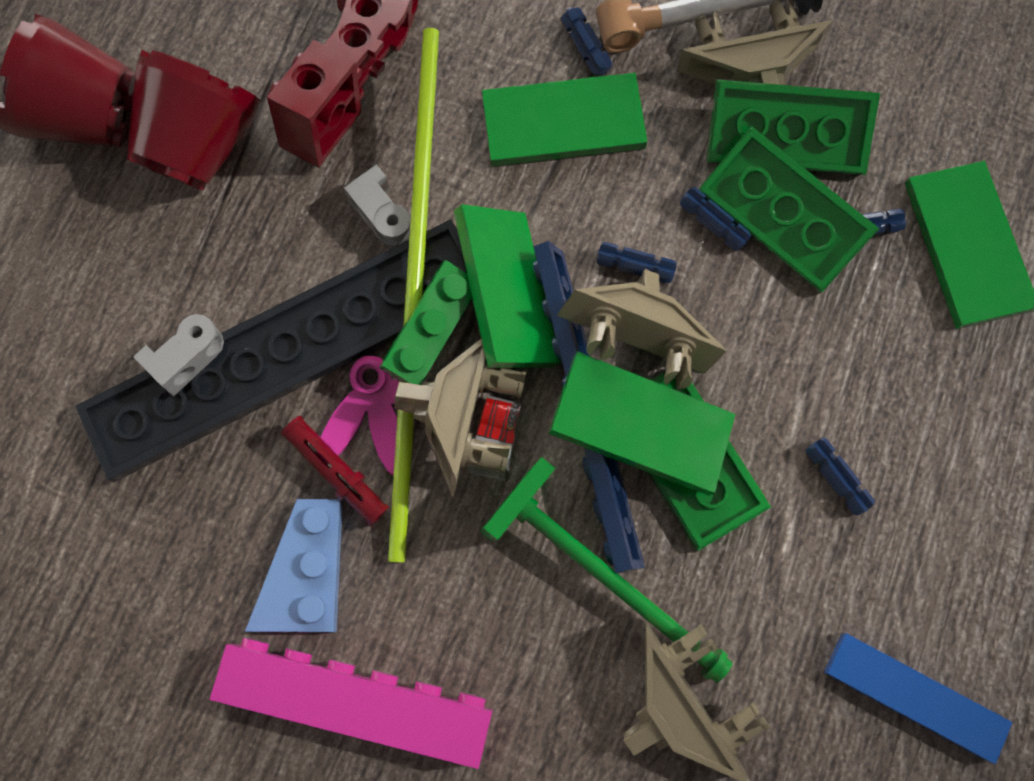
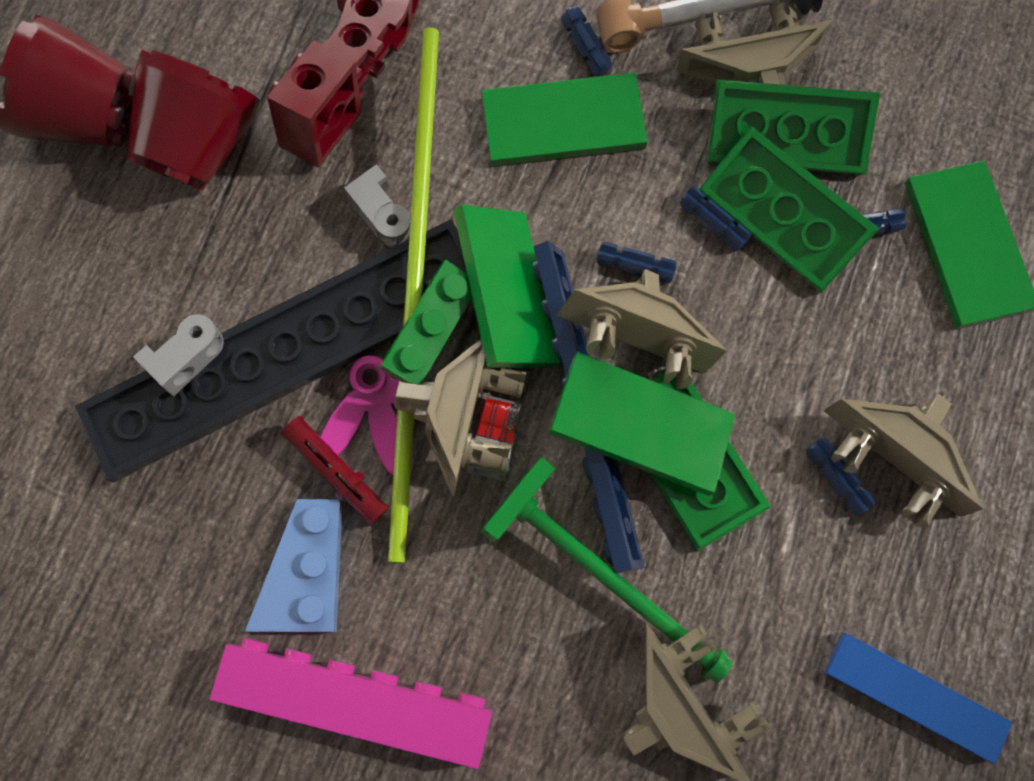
(913, 444): none -> dark tan connector

